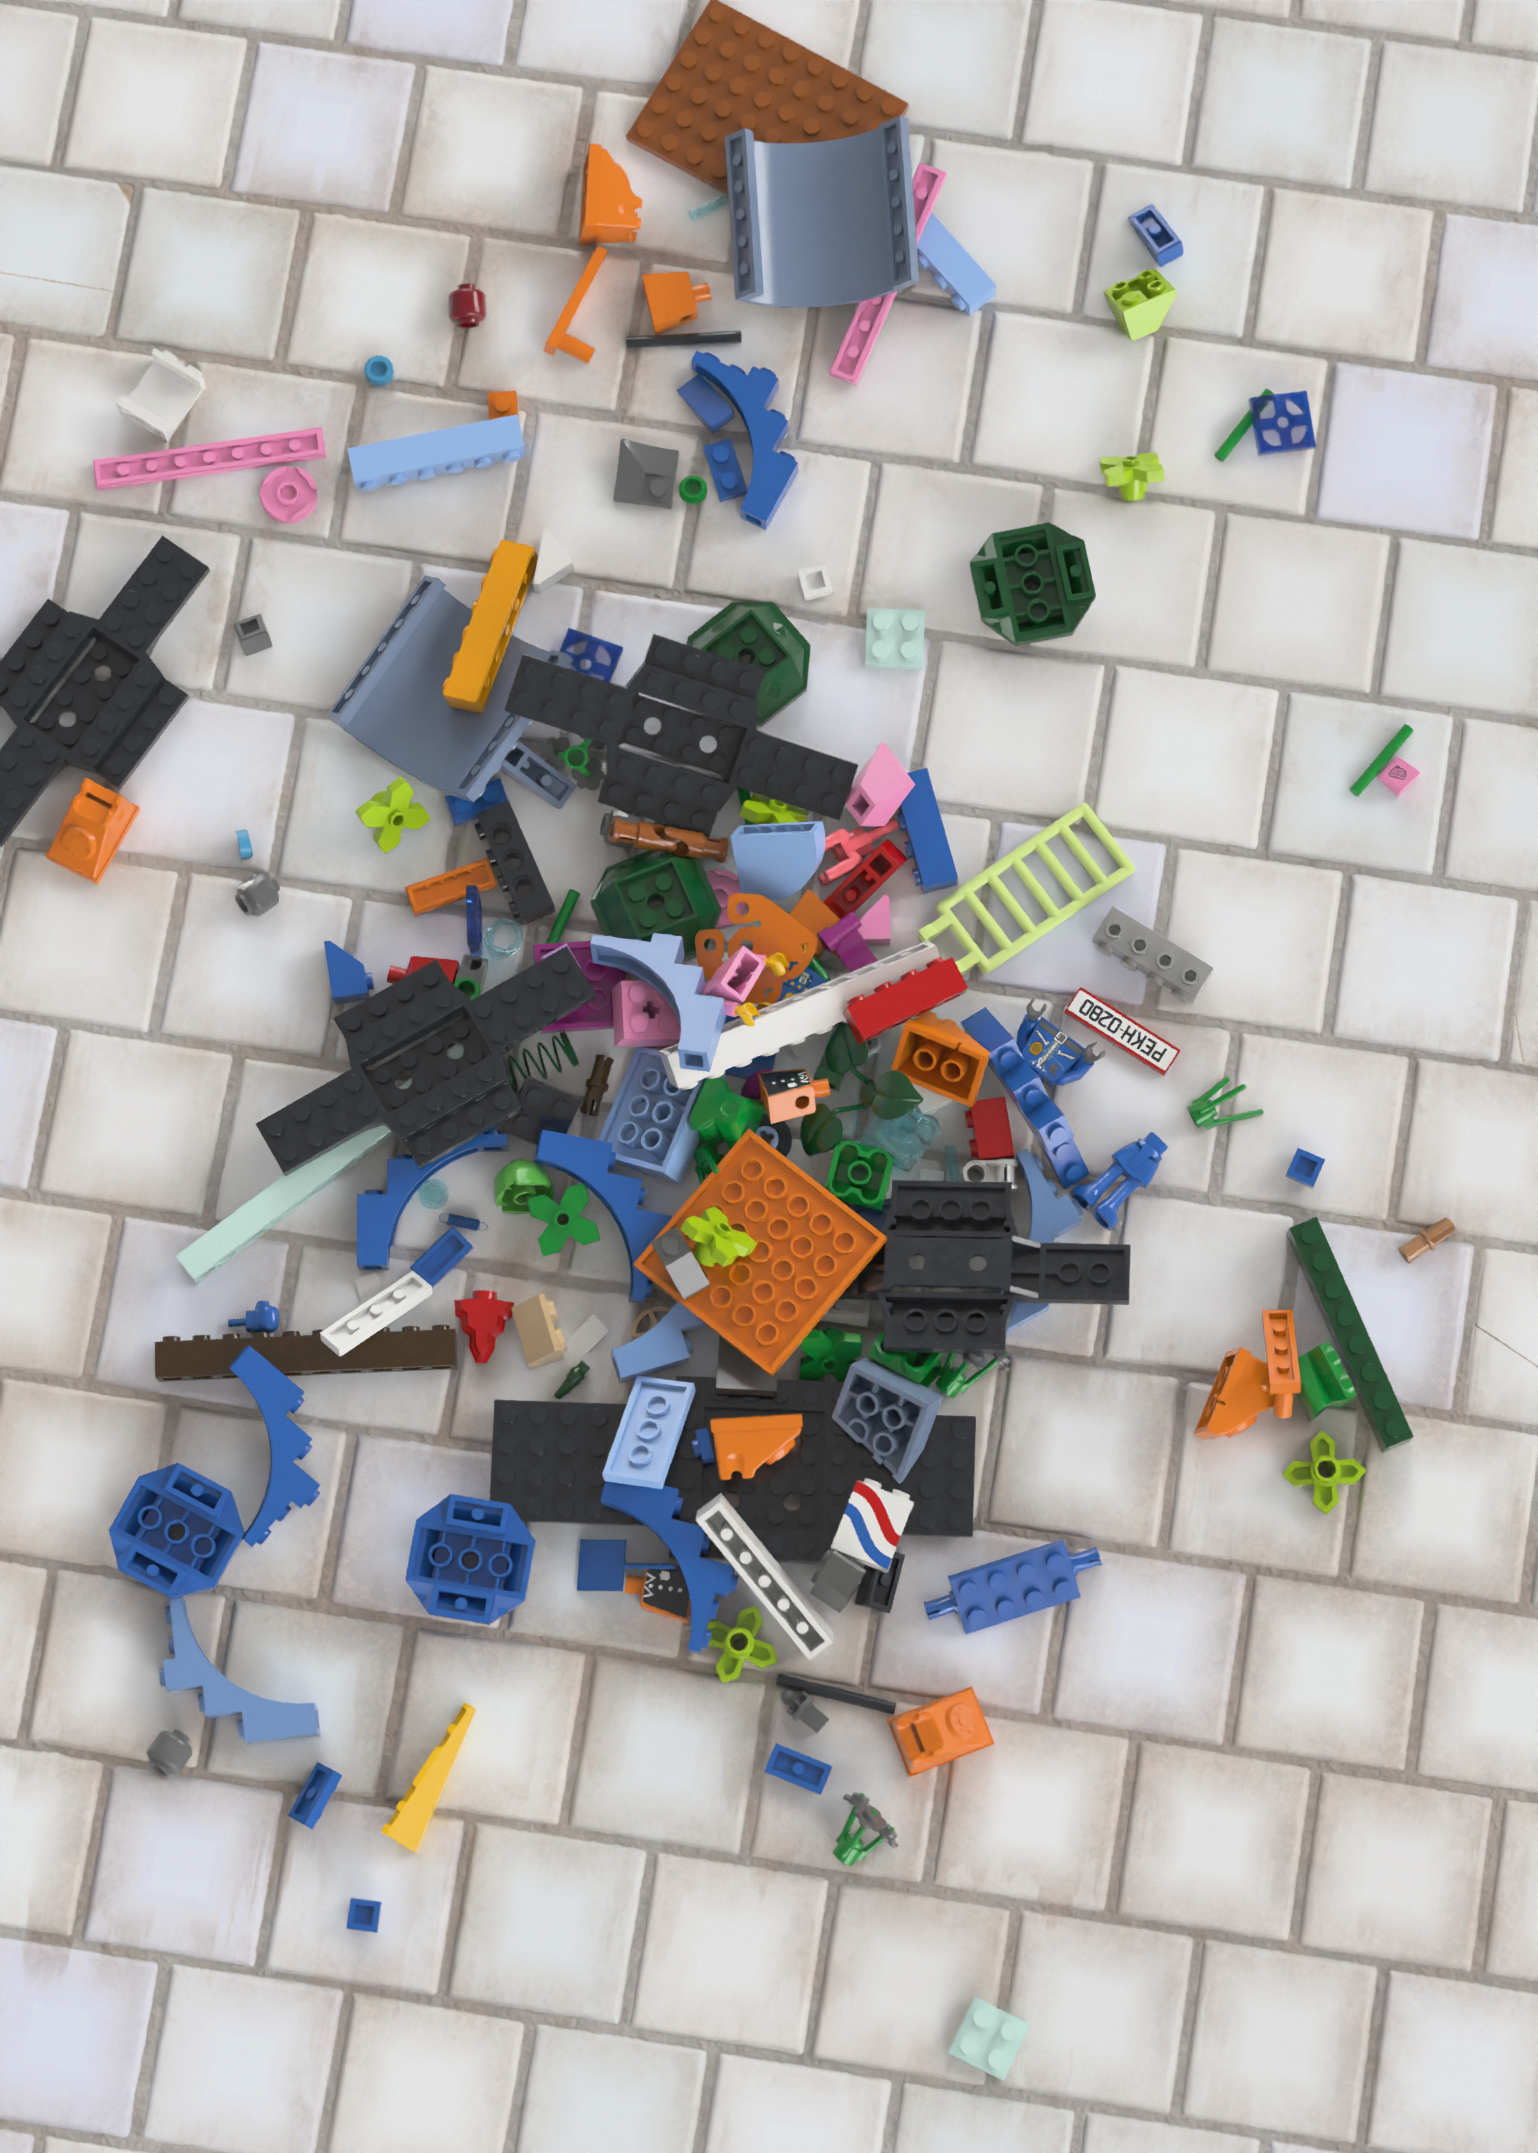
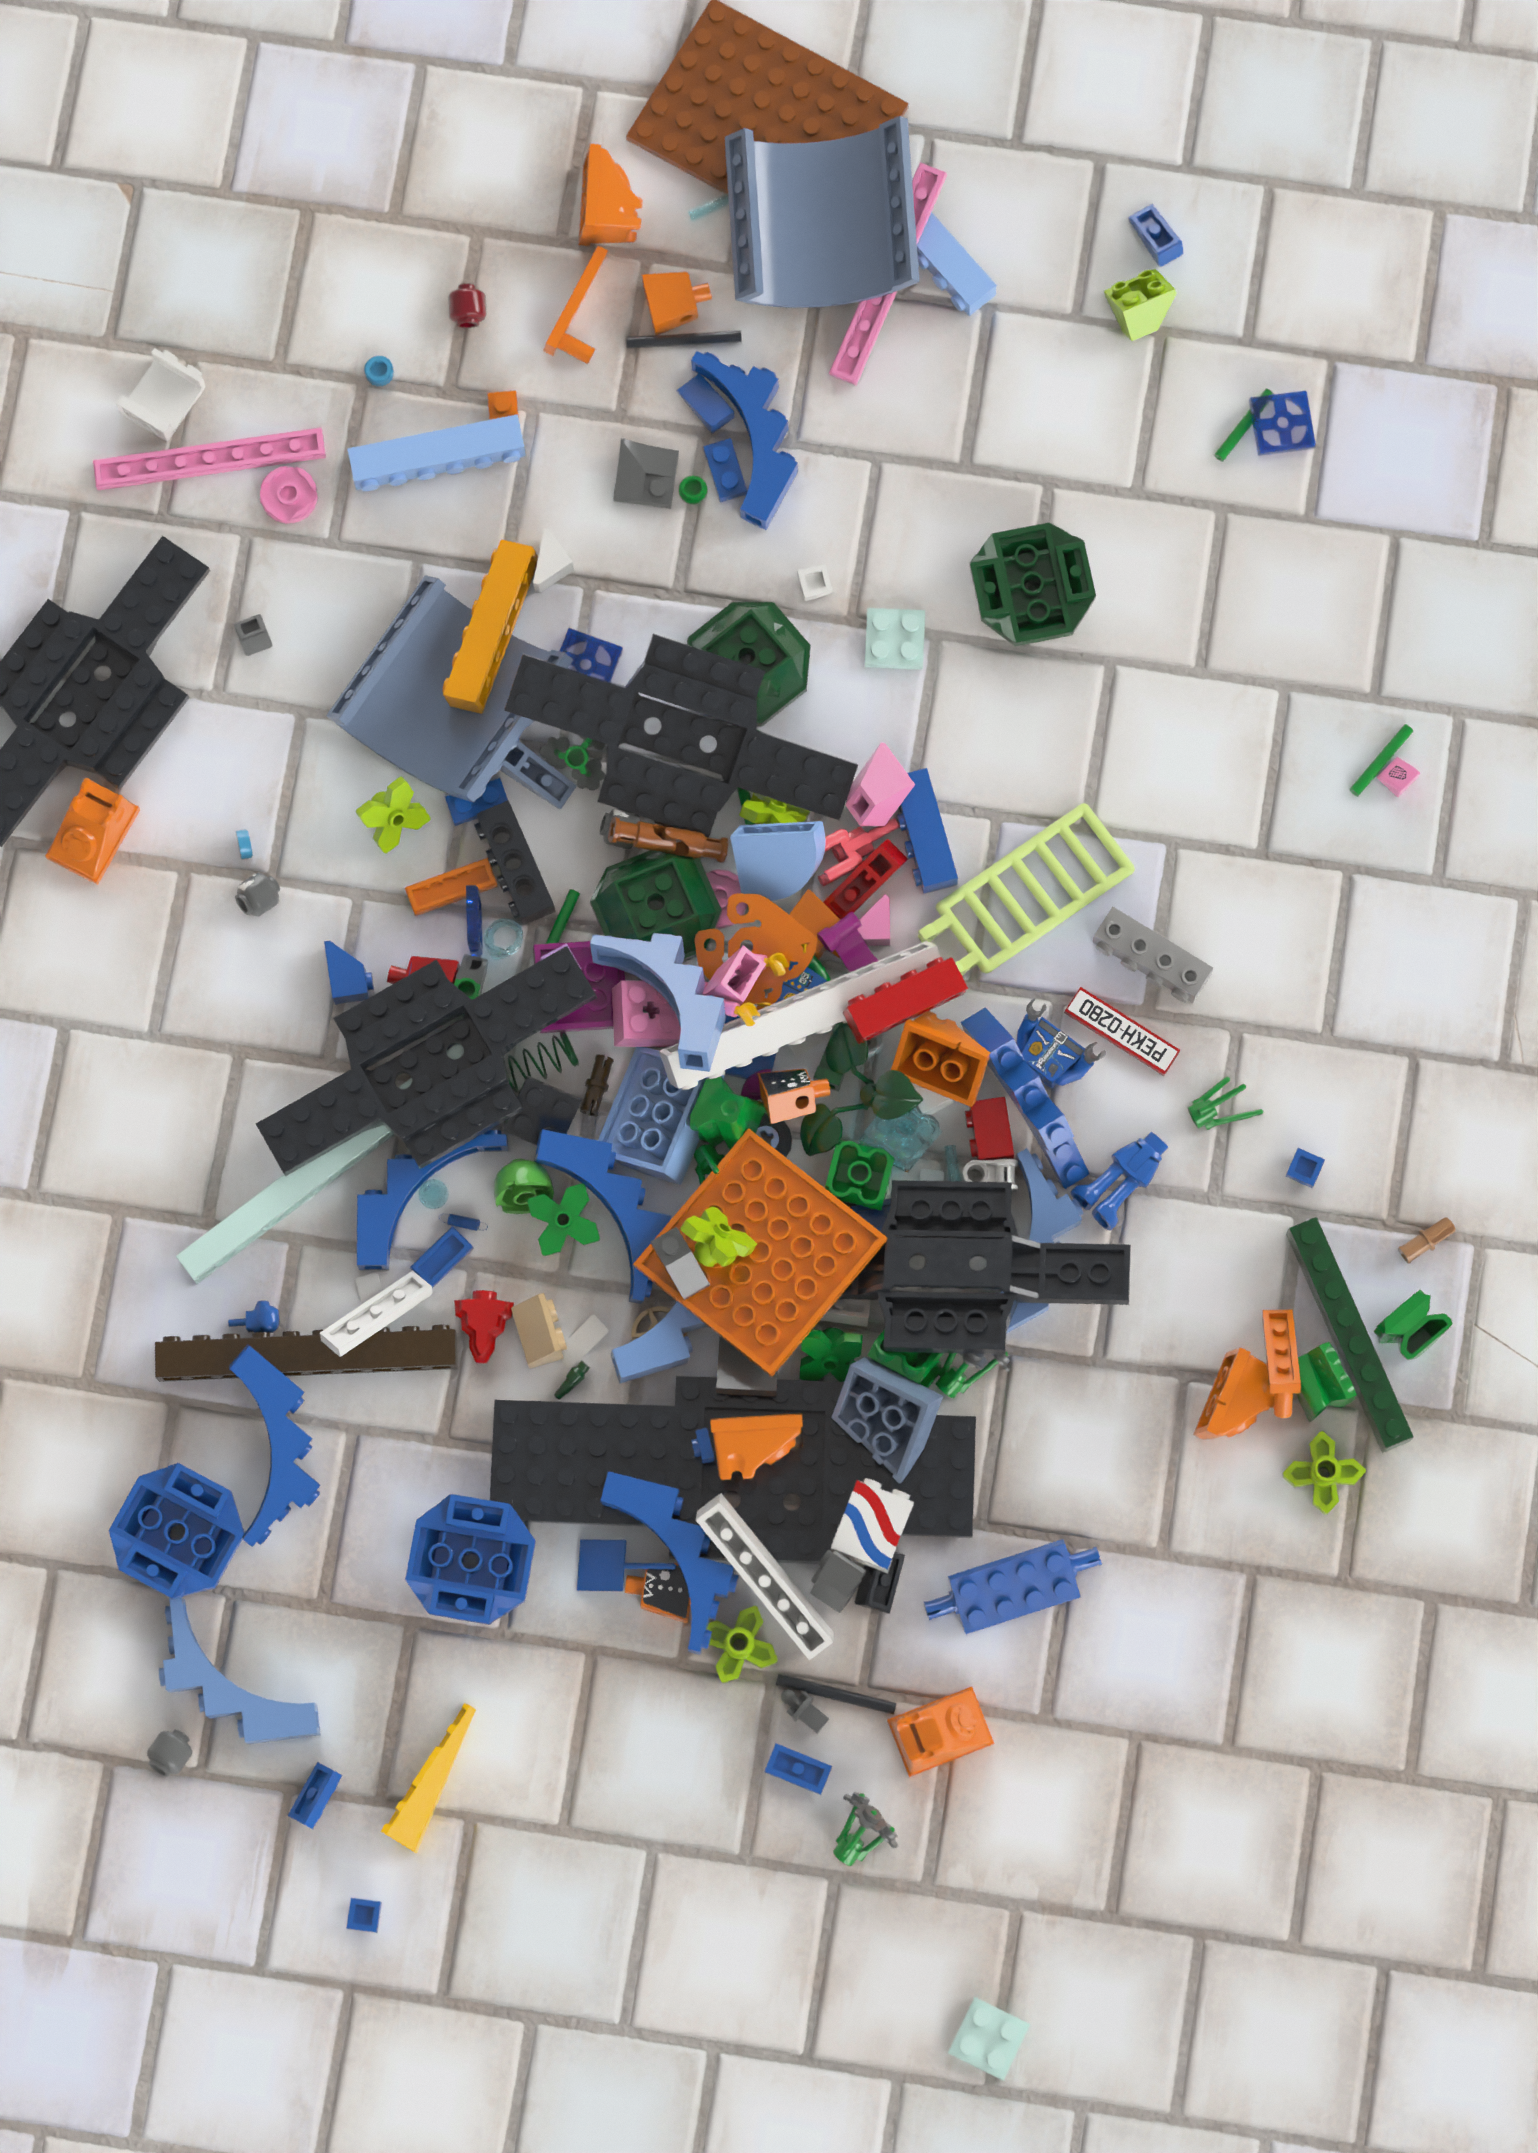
(649, 1432): light blue plate -> none
(1132, 473): lime plant -> none
(1413, 1327): none -> green piece

